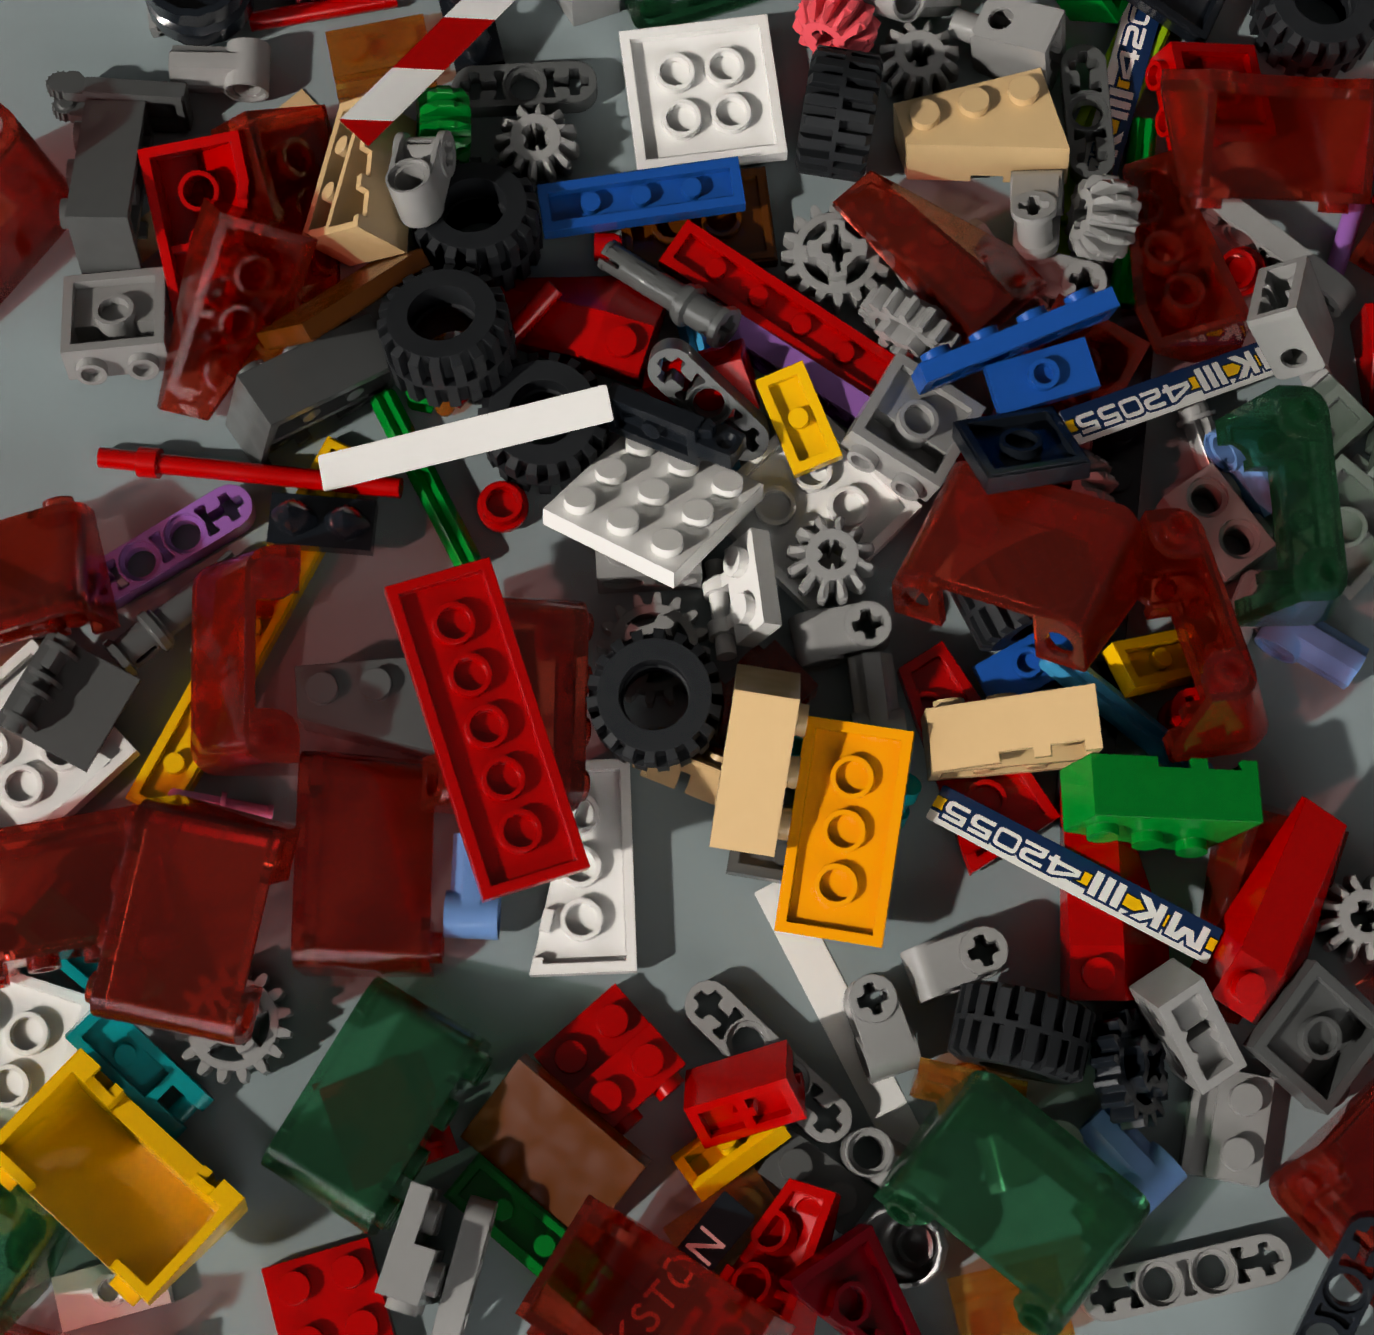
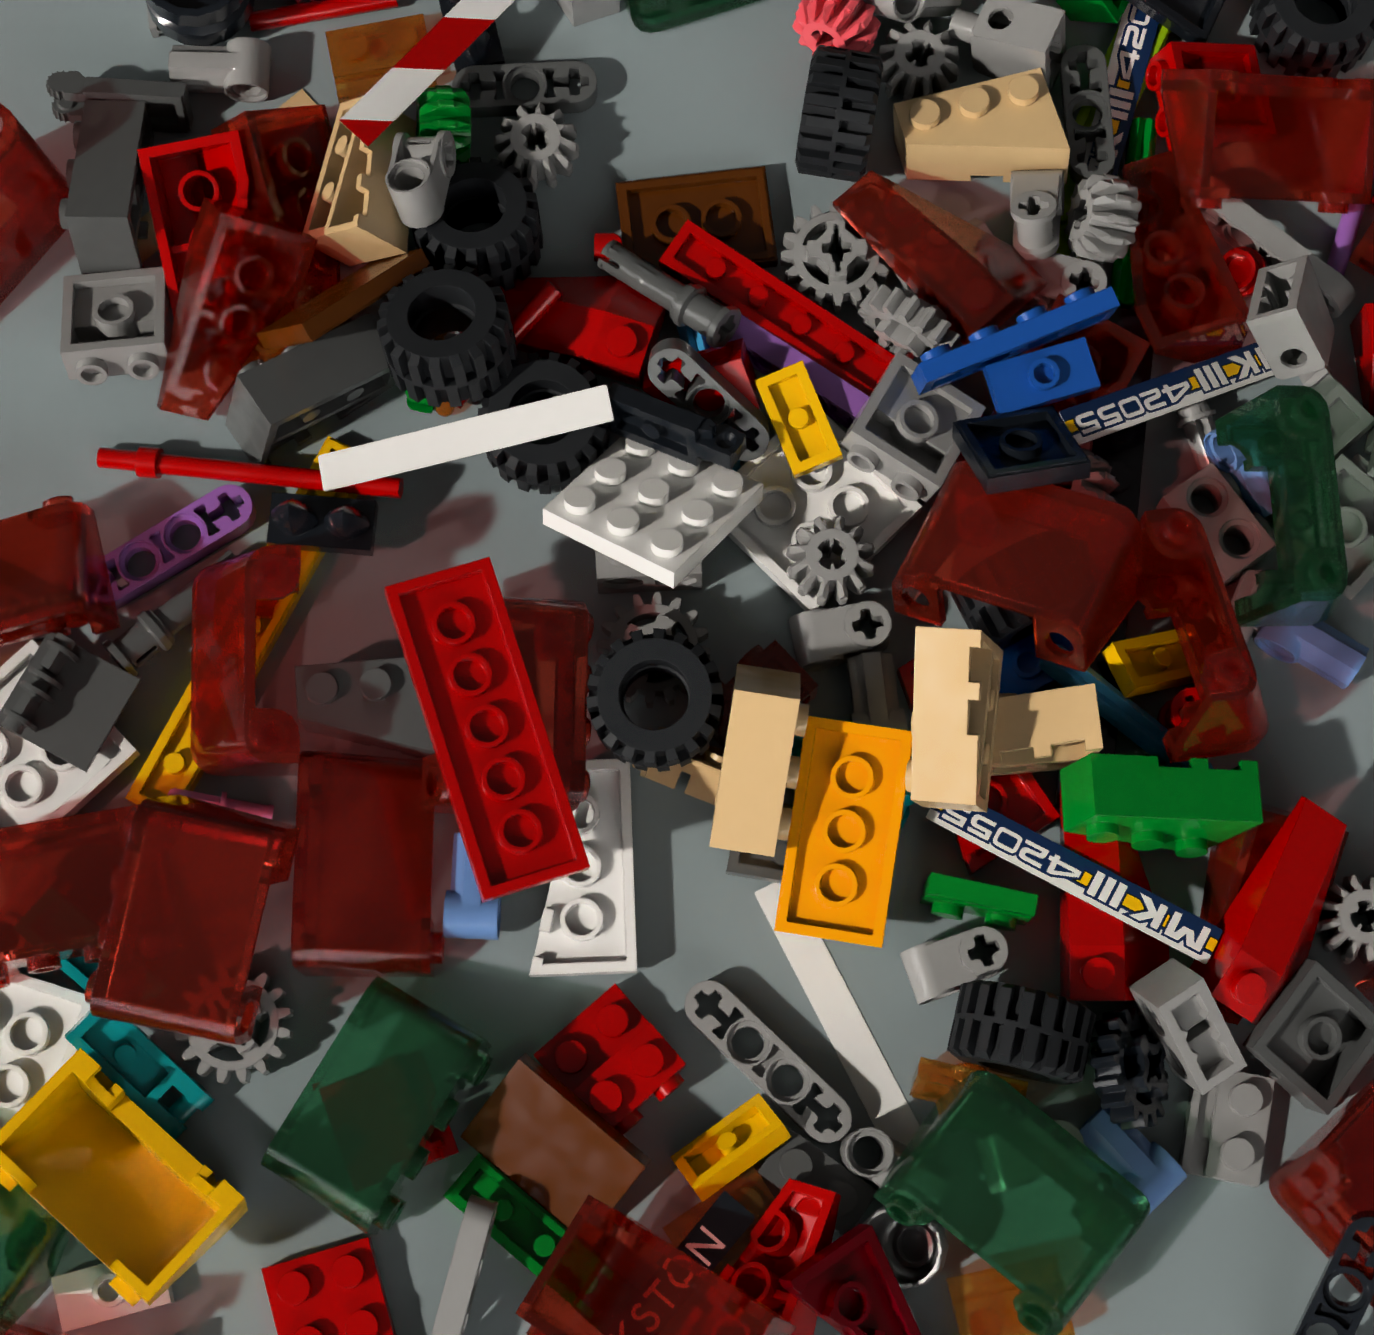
(411, 1267): light grey plate -> none
(428, 484): green axle -> none
(502, 506): red plate -> none
(641, 198): blue plate -> none
(703, 93): white plate -> none
(744, 1094): red hinge -> none
(749, 584): white plate -> none
(881, 1040): light grey piece -> none
(953, 718): none -> tan wedge
(999, 905): none -> green plate
(1184, 1277): light grey beam -> none

